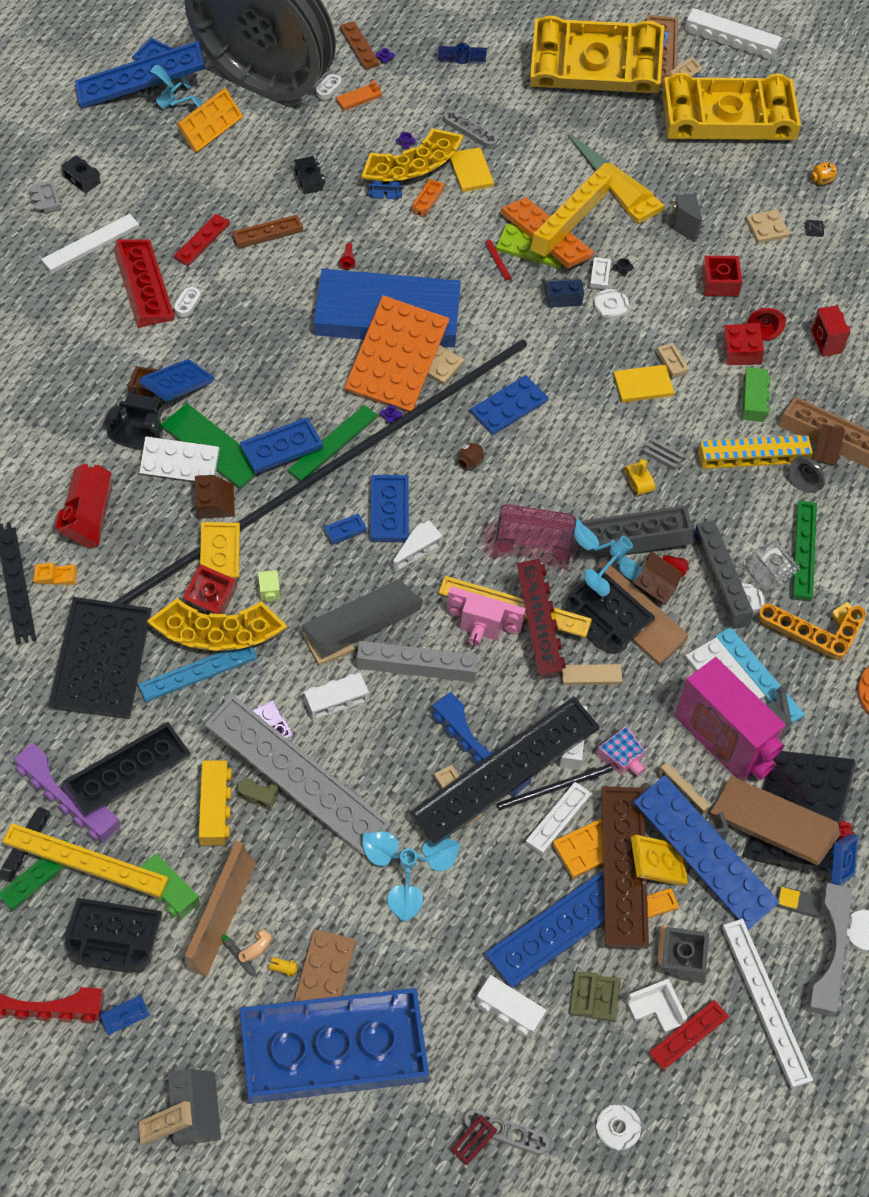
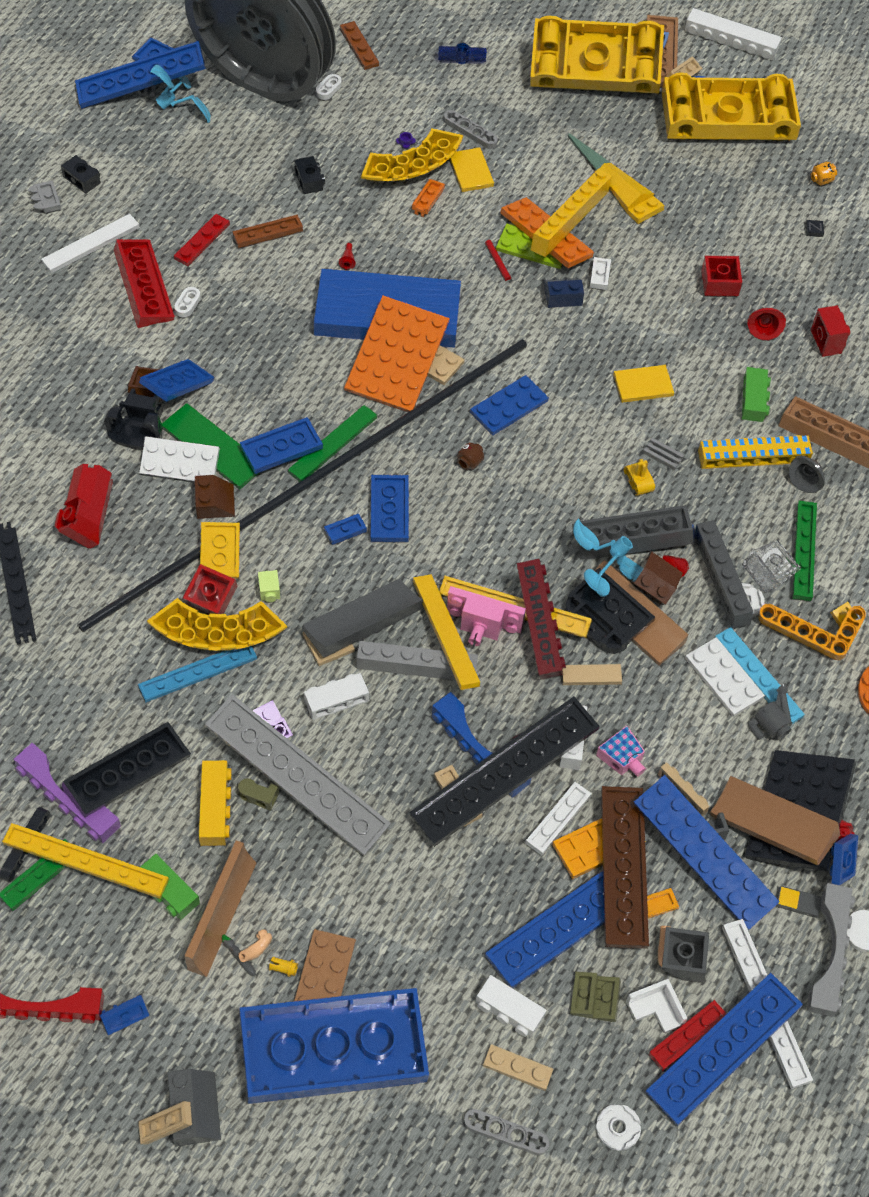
(55, 575): light orange slope -> none
(100, 658): black plate -> none
(112, 935): black plate -> none
(209, 120): light orange plate -> none
(359, 96): orange hinge -> none
(378, 190): blue hinge -> none
(382, 846): medium azure plant -> none
(385, 55): dark purple plate -> none
(391, 417): dark purple plate -> none
(419, 543): white slope -> none
(446, 632): none -> yellow tile
(487, 1124): dark red tile -> none
(518, 1067): none -> tan plate
(535, 529): clear pink windscreen -> none
(592, 774): black bar -> none
(615, 307): white tile -> none
(623, 266): black plate -> none
(658, 861): yellow tile -> none
(672, 359): tan plate -> none
(686, 216): dark grey slope -> none
(723, 1049): none -> blue plate
(730, 721): dark pink brick -> none
(743, 344): red brick -> none
(767, 226): tan plate -> none
(829, 444): reddish brown panel -> none

